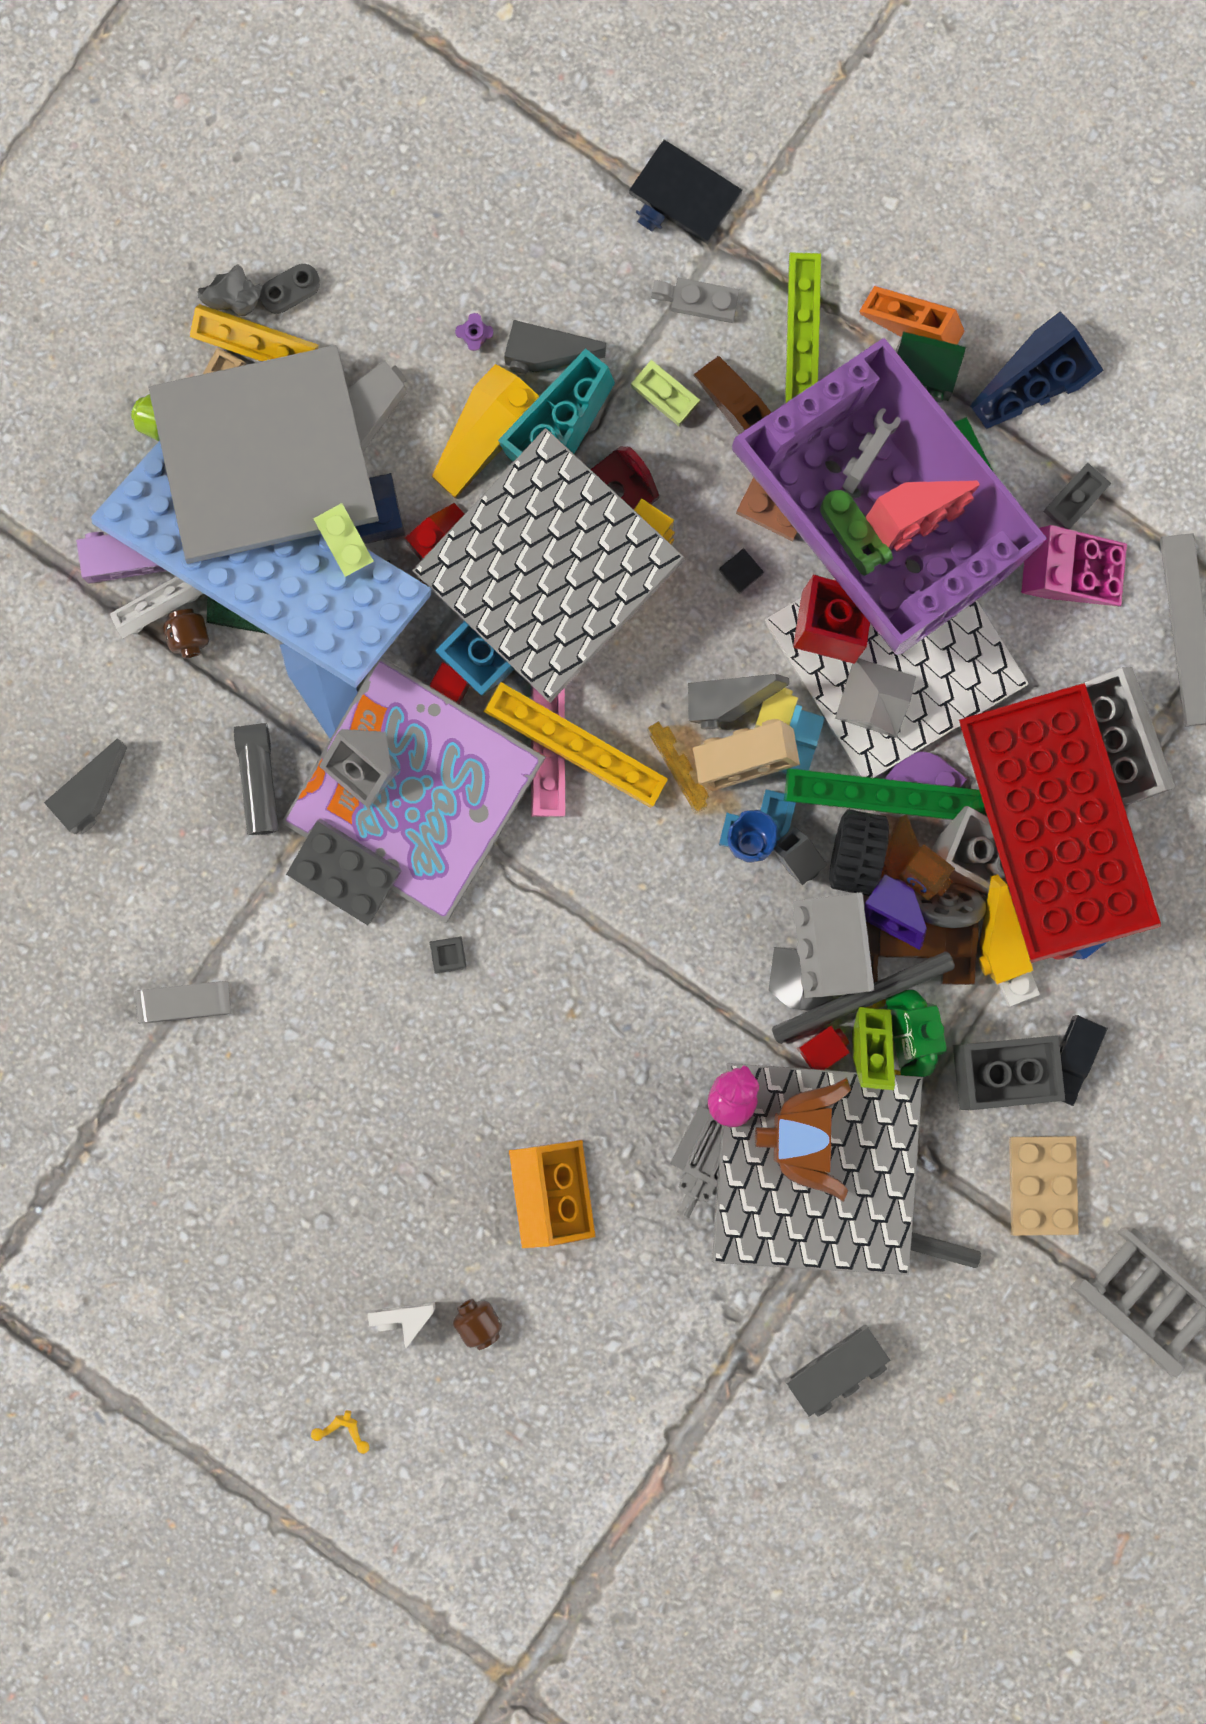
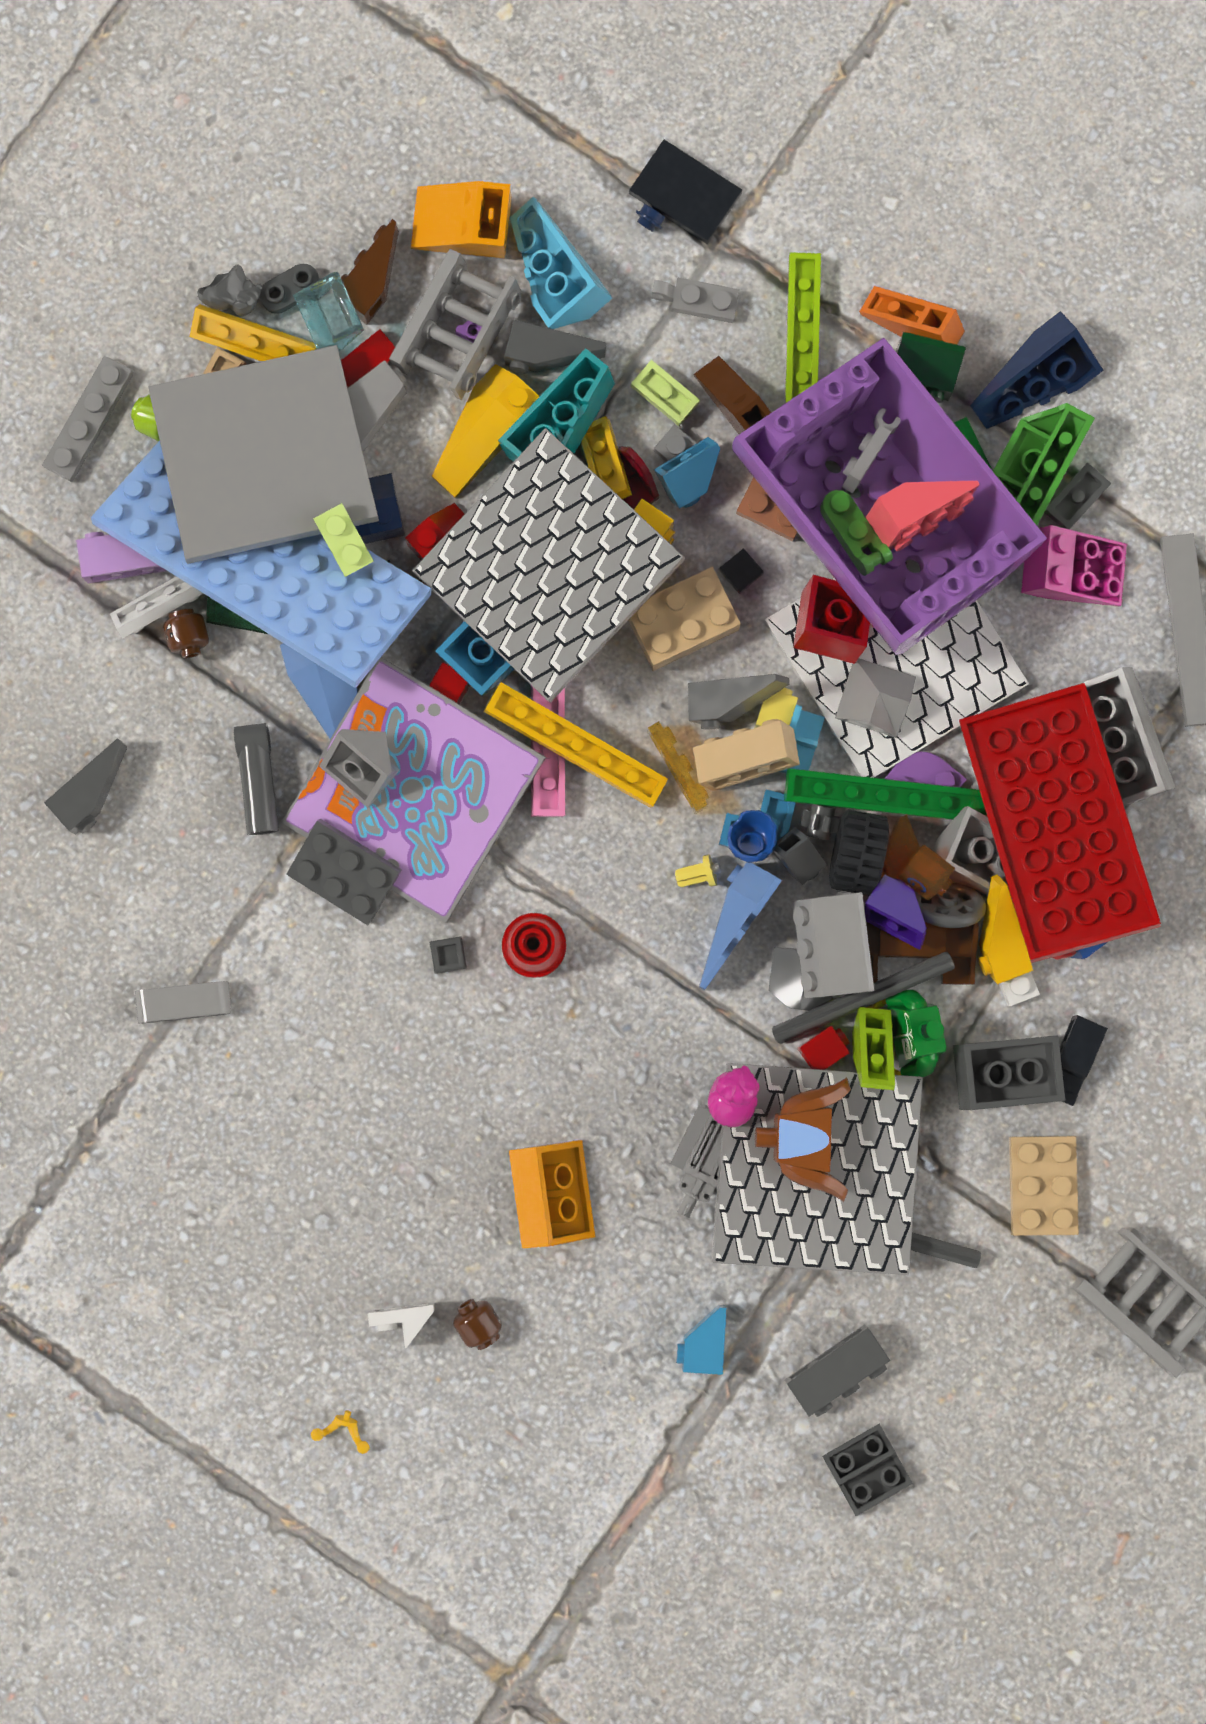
(88, 418): none -> light grey plate
(316, 319): none -> clear light blue tile
(367, 357): none -> red tile
(371, 276): none -> reddish brown slope
(438, 300): none -> light grey fence
(462, 218): none -> light orange slope
(535, 962): none -> red piece
(559, 277): none -> medium azure wedge
(604, 458): none -> yellow plate
(673, 443): none -> light grey plate
(684, 619): none -> tan brick
(689, 473): none -> dark azure slope
(698, 873): none -> light yellow piece
(704, 1344): none -> dark azure slope
(743, 902): none -> medium blue wedge
(820, 821): none -> dark grey gear
(867, 1470): none -> dark grey slope
(1041, 455): none -> bright green wedge

